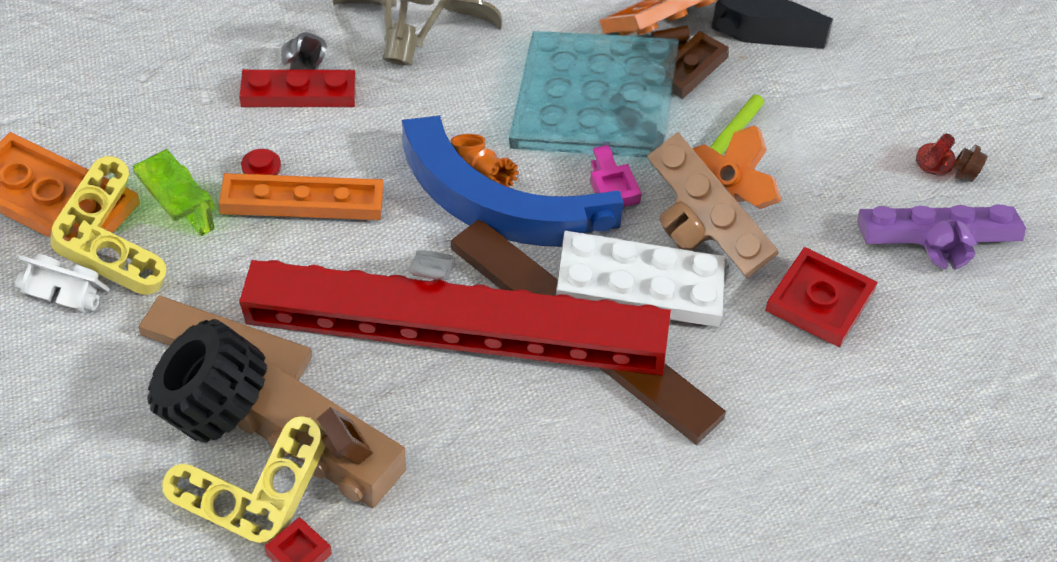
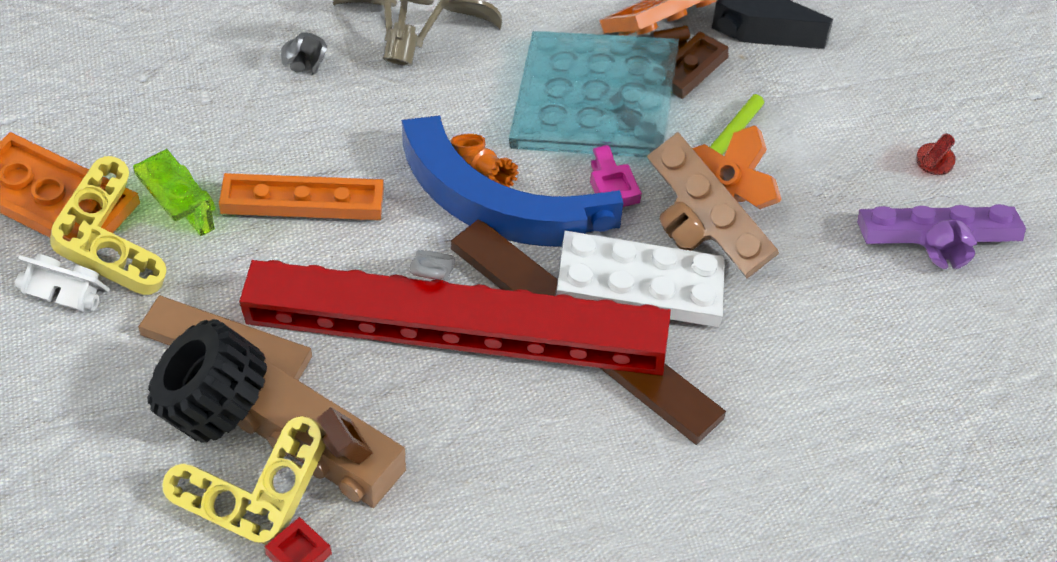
(261, 162): red plate -> none
(297, 88): red plate -> none
(821, 296): red plate -> none
(969, 163): reddish brown plate -> none

